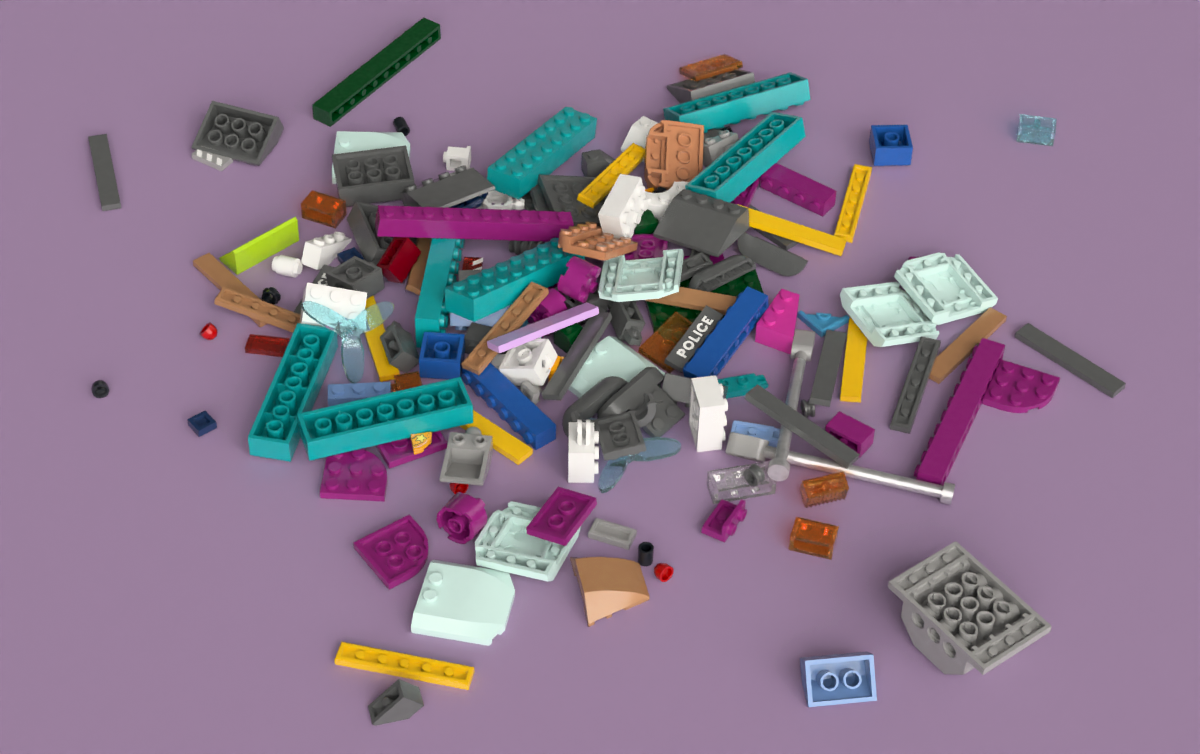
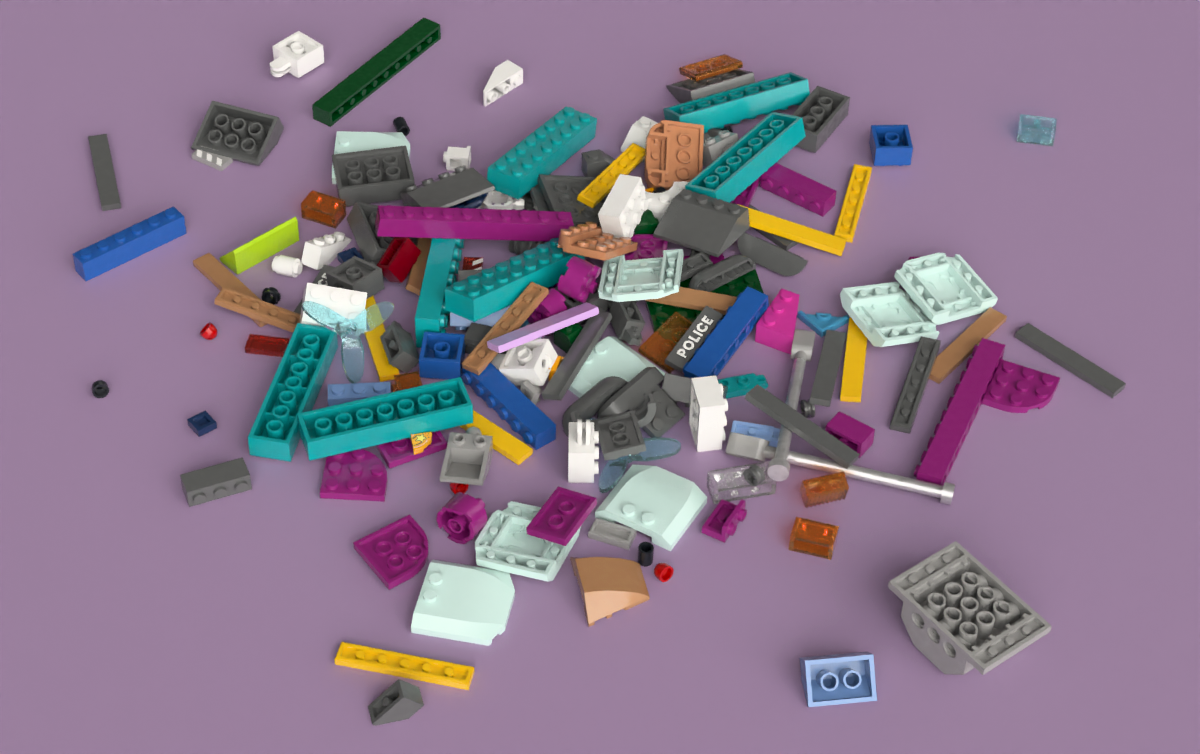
(129, 243): none -> blue brick
(216, 482): none -> dark grey brick
(296, 55): none -> white brick
(503, 80): none -> white slope
(653, 504): none -> light aqua wedge
(821, 116): none -> dark grey brick

